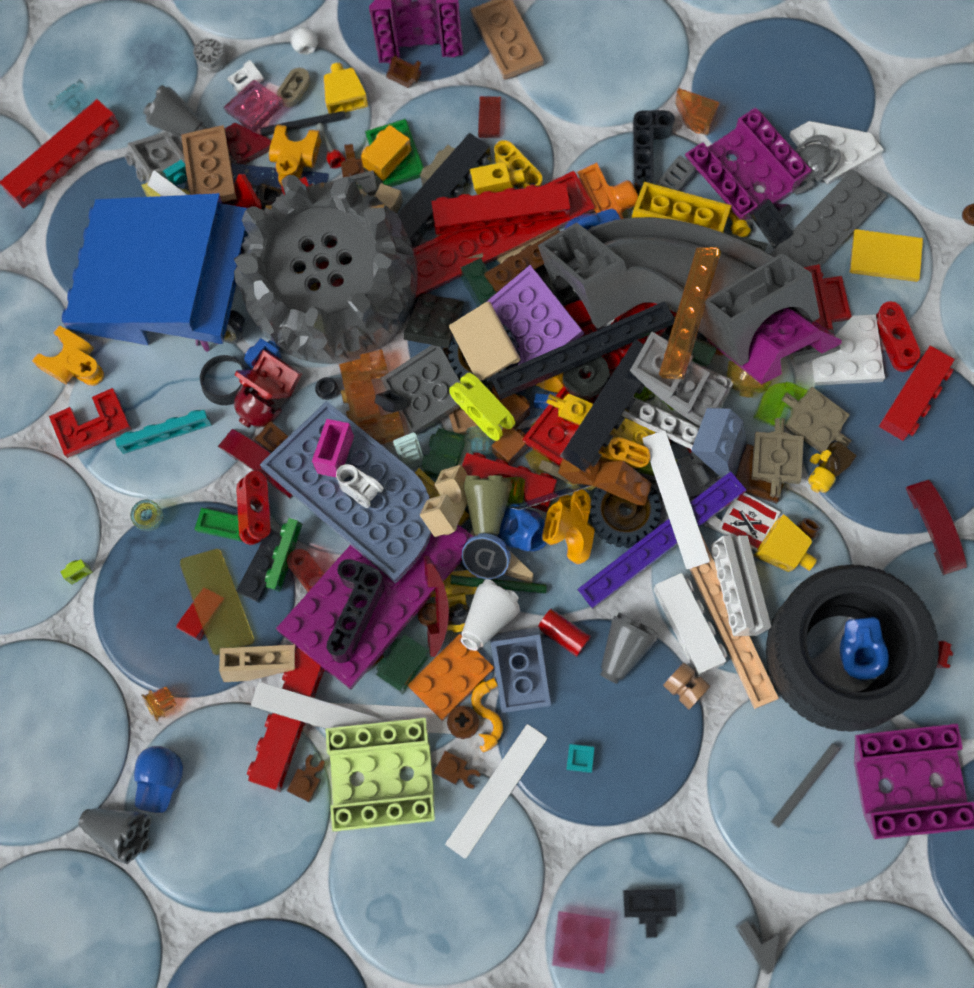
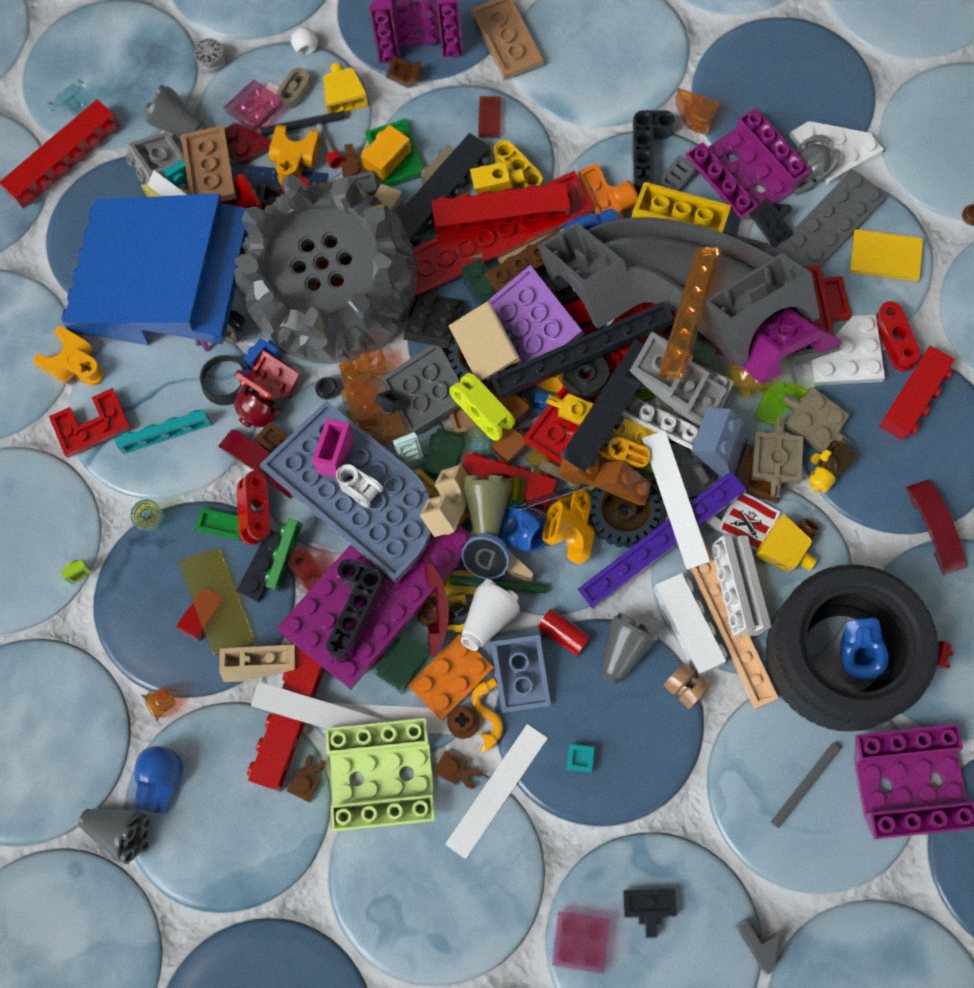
(248, 70): white piece -> none
(739, 227): yellow piece -> none

